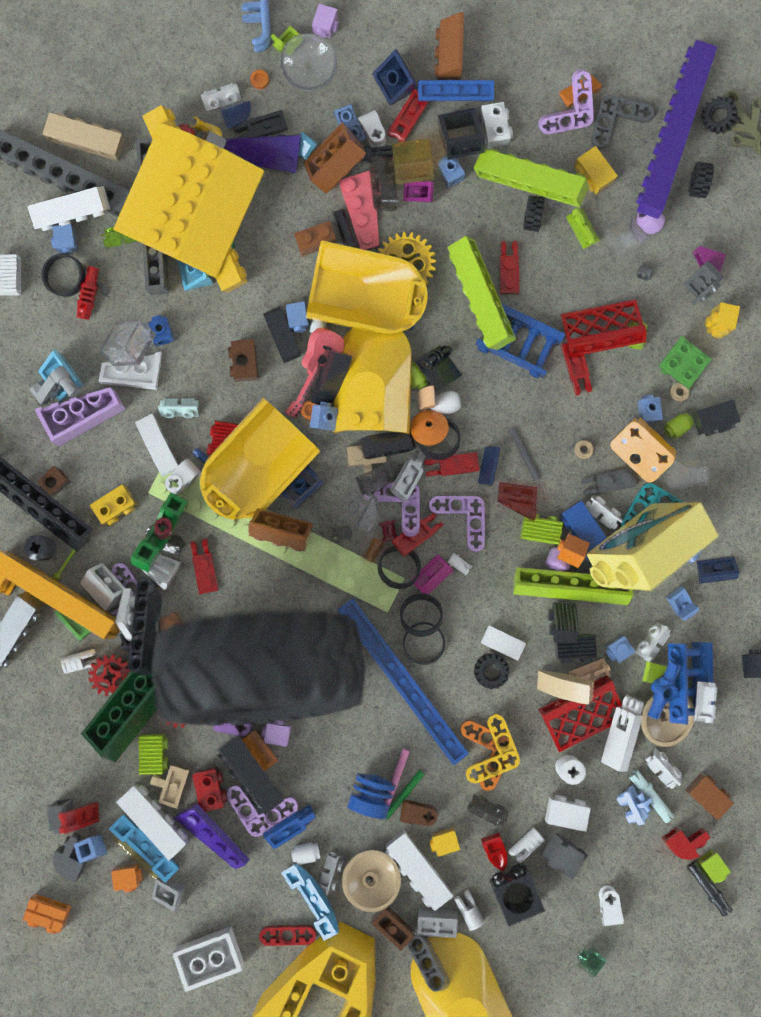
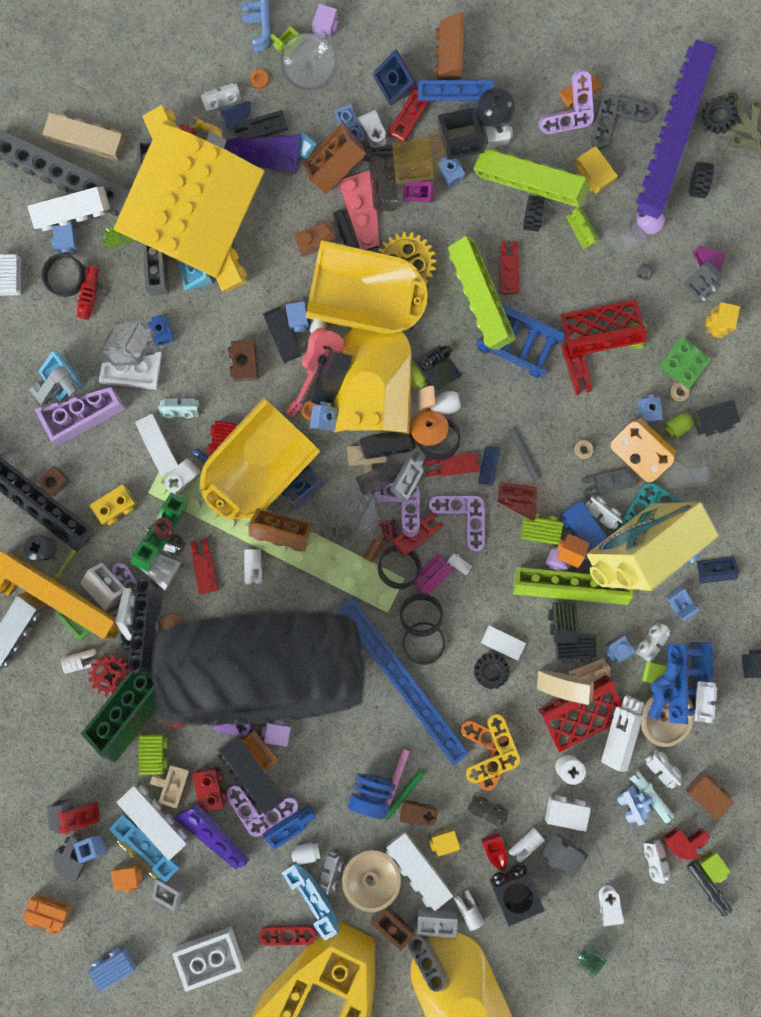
(112, 969): none -> medium blue brick
(252, 566): none -> white hinge
(495, 107): none -> black cylinder
(658, 869): none -> white hinge

